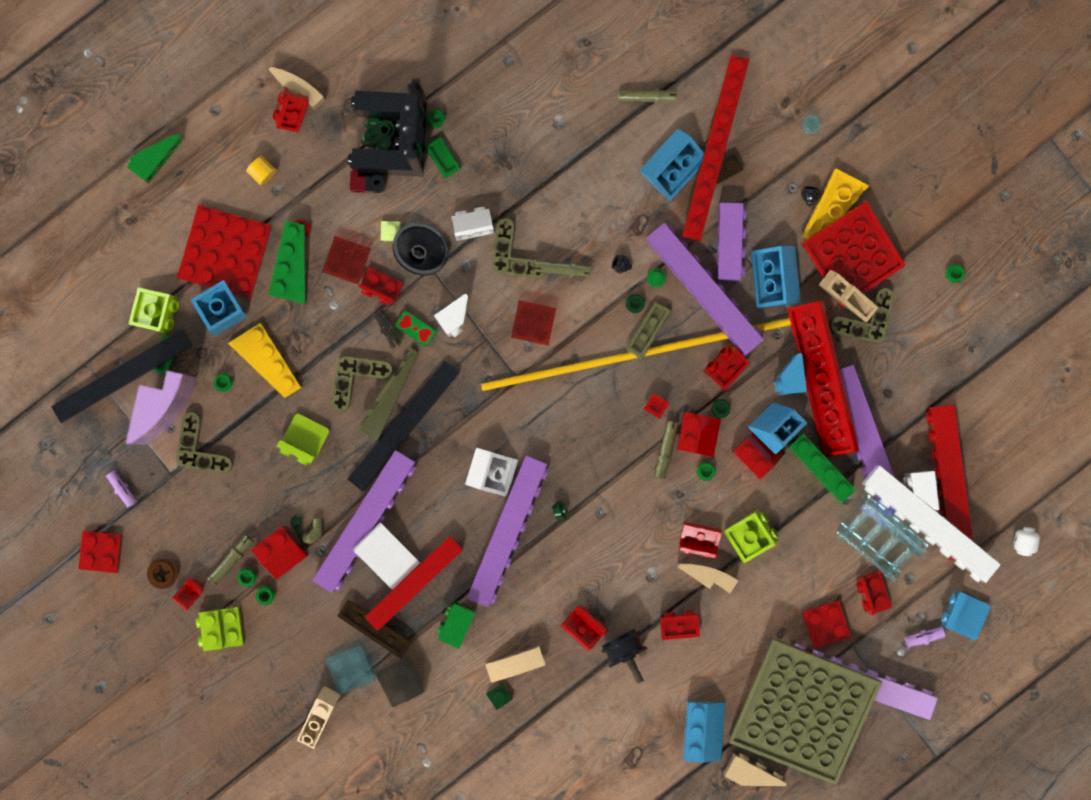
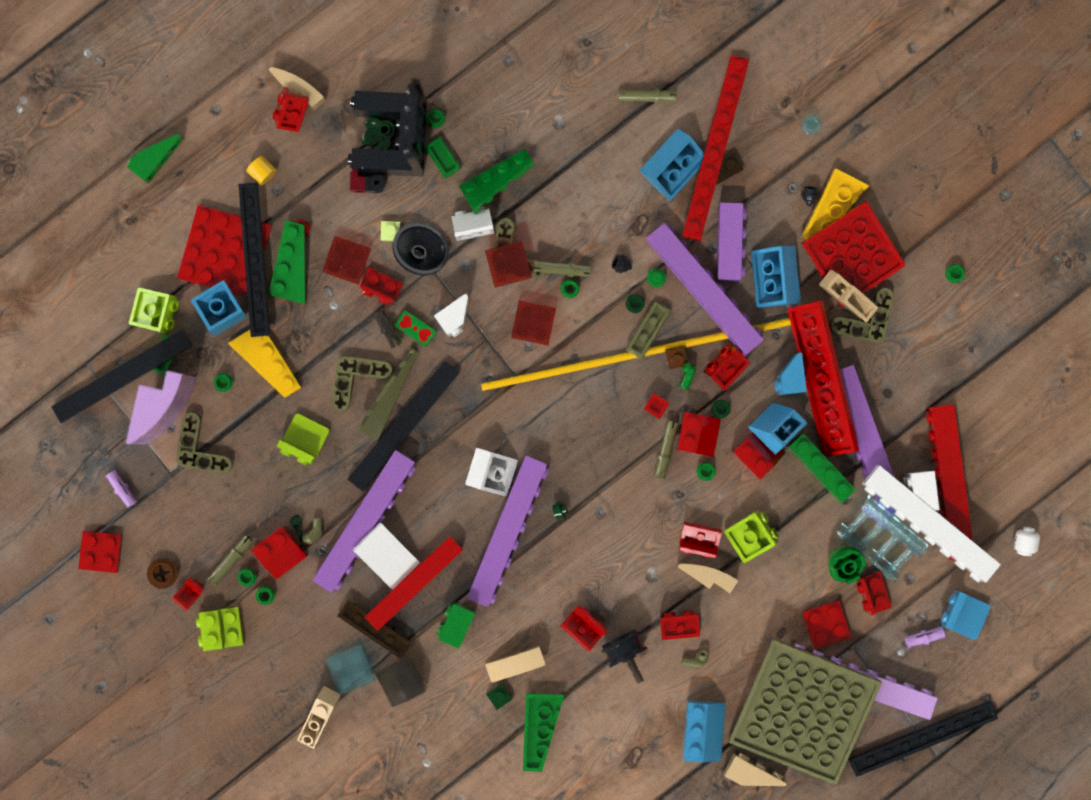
(254, 259): none -> black tile
(488, 183): none -> green wing
(508, 264): none -> clear red plate
(540, 721): none -> green wing
(574, 284): none -> green plate
(676, 357): none -> reddish brown plate
(689, 370): none -> green arm
(697, 661): none -> olive arm
(846, 564): none -> green cone
(922, 738): none -> black tile

